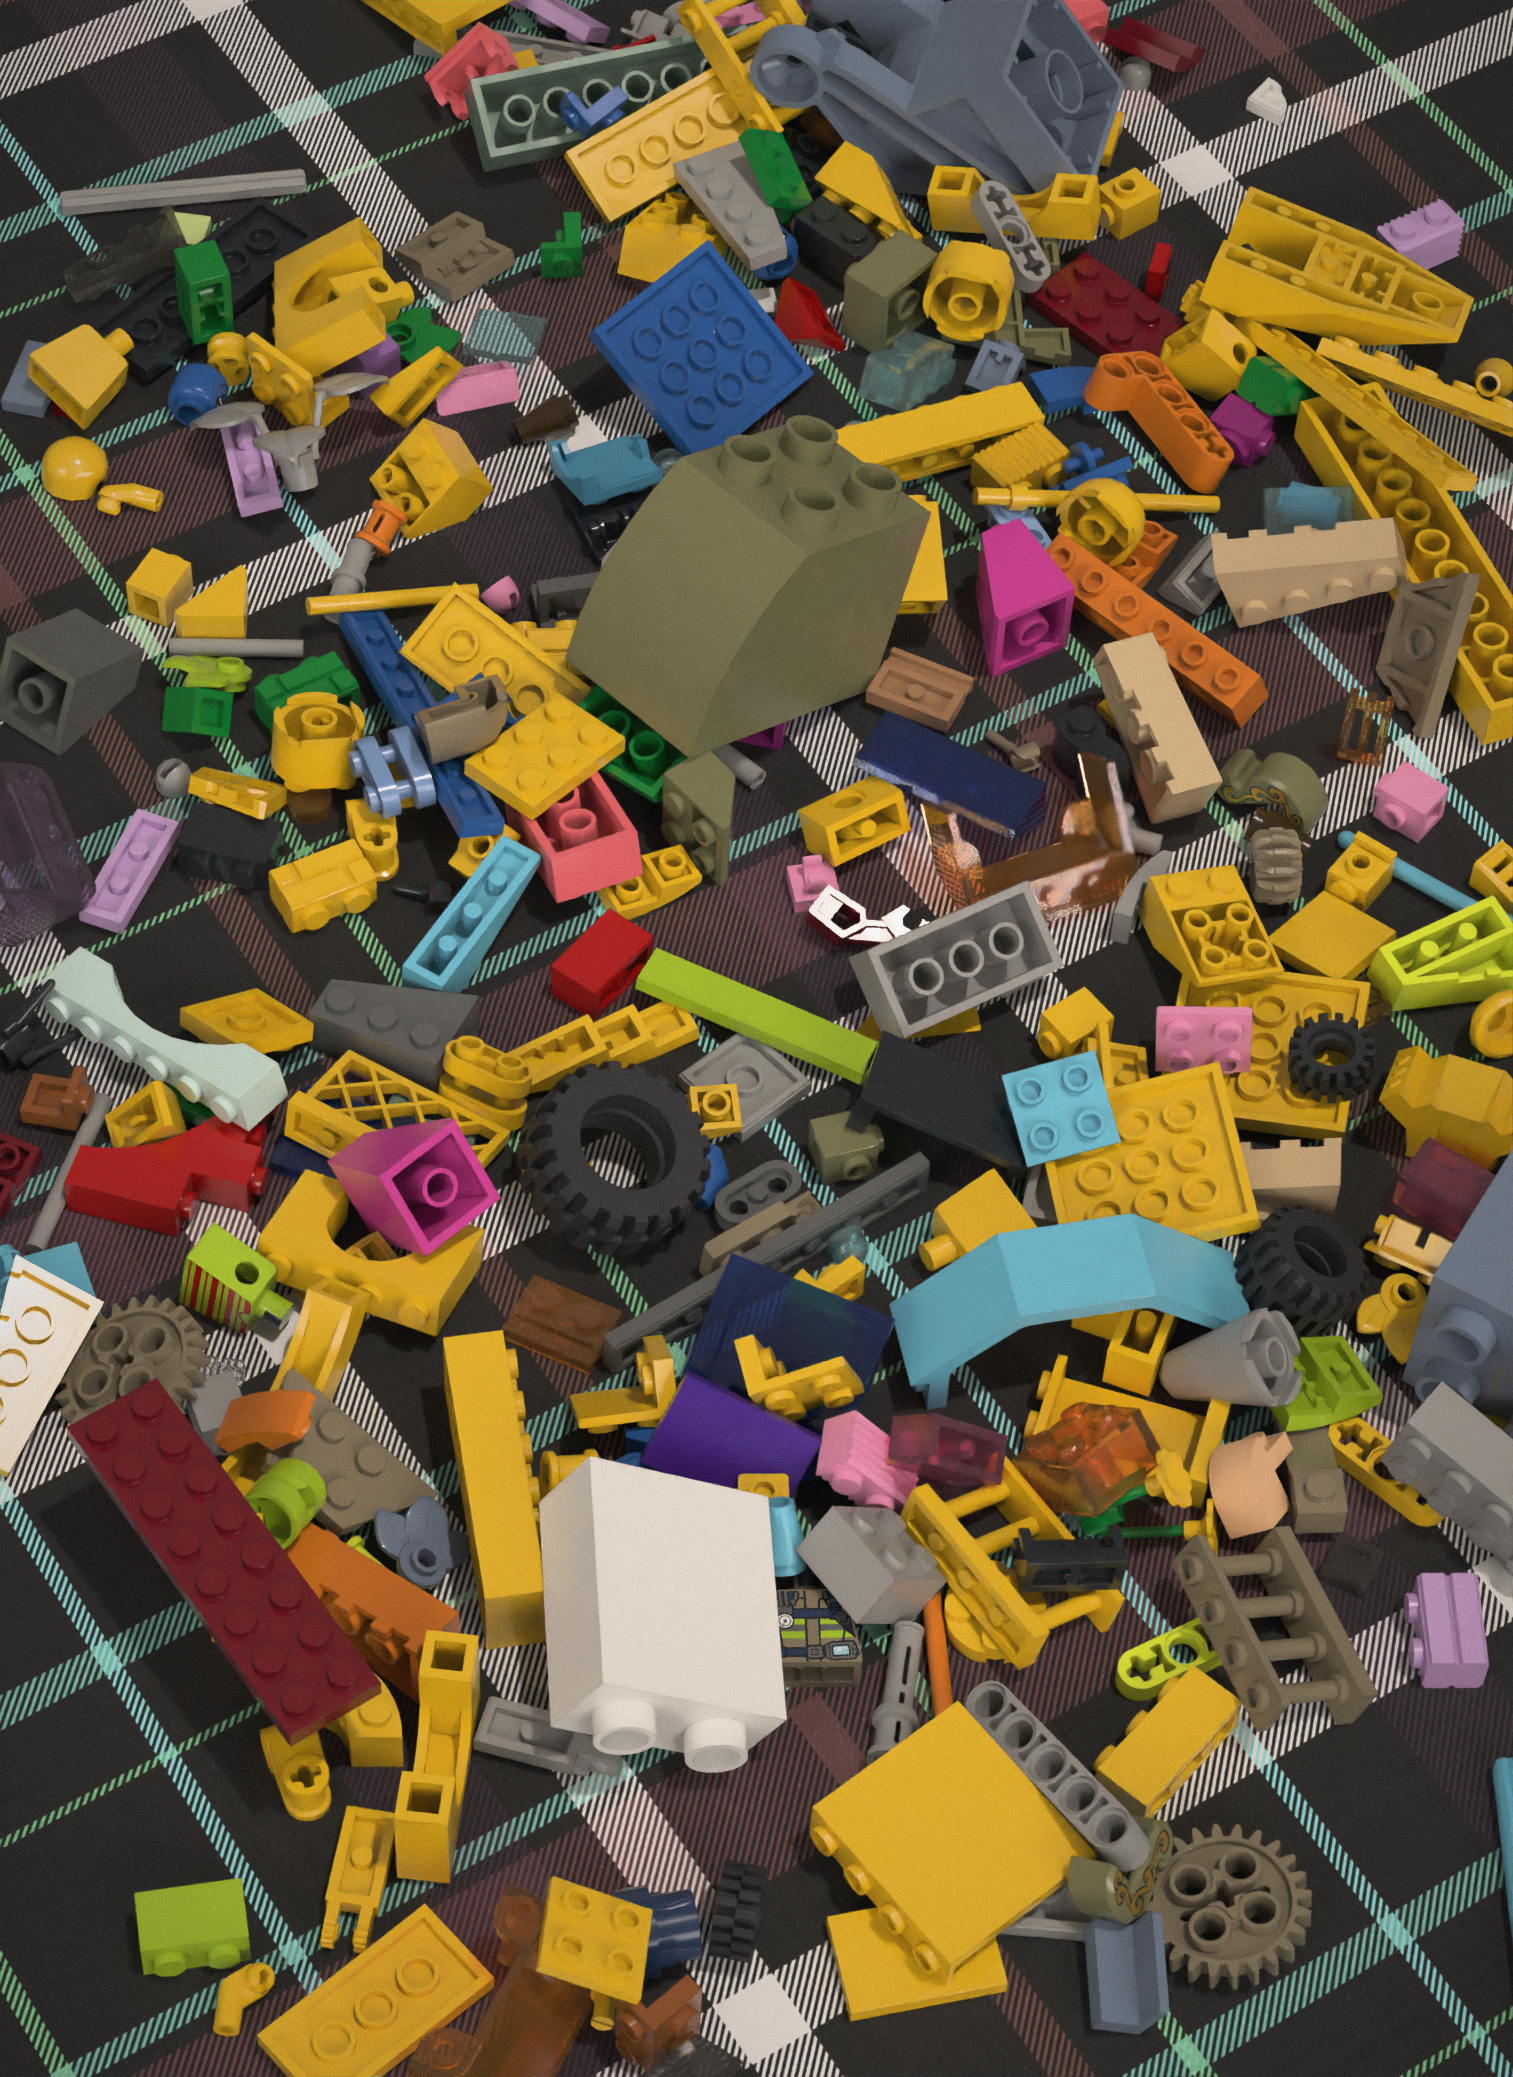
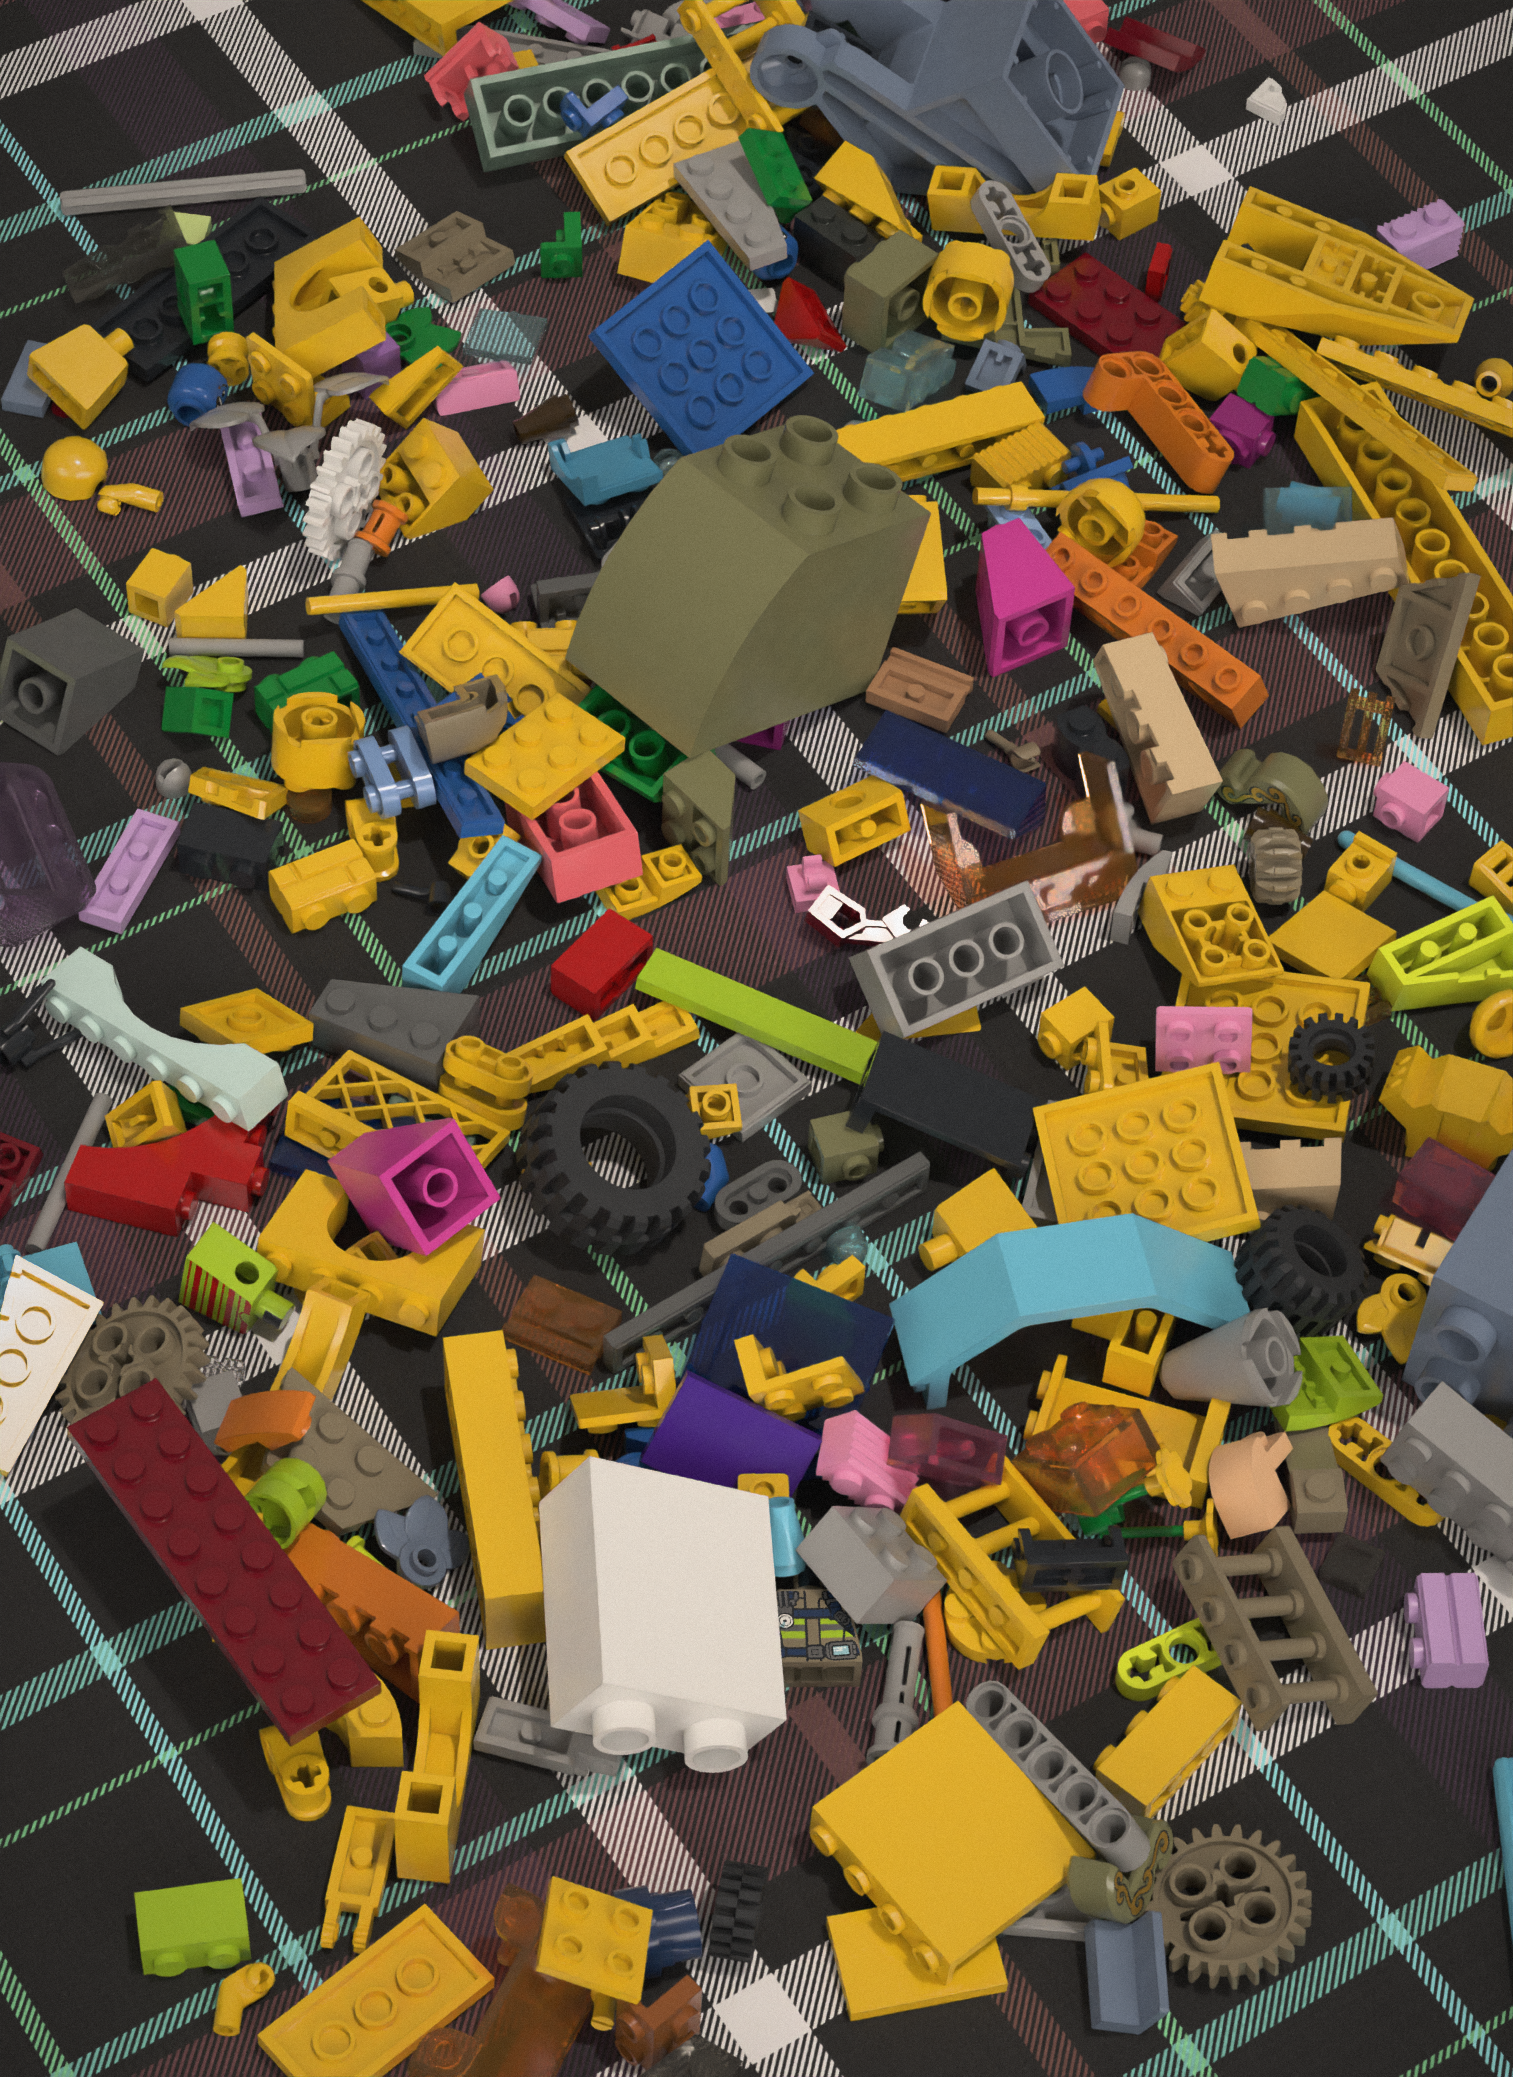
(58, 1100): dark orange bracket -> none
(344, 489): none -> white gear
(1060, 1108): medium azure hinge -> none

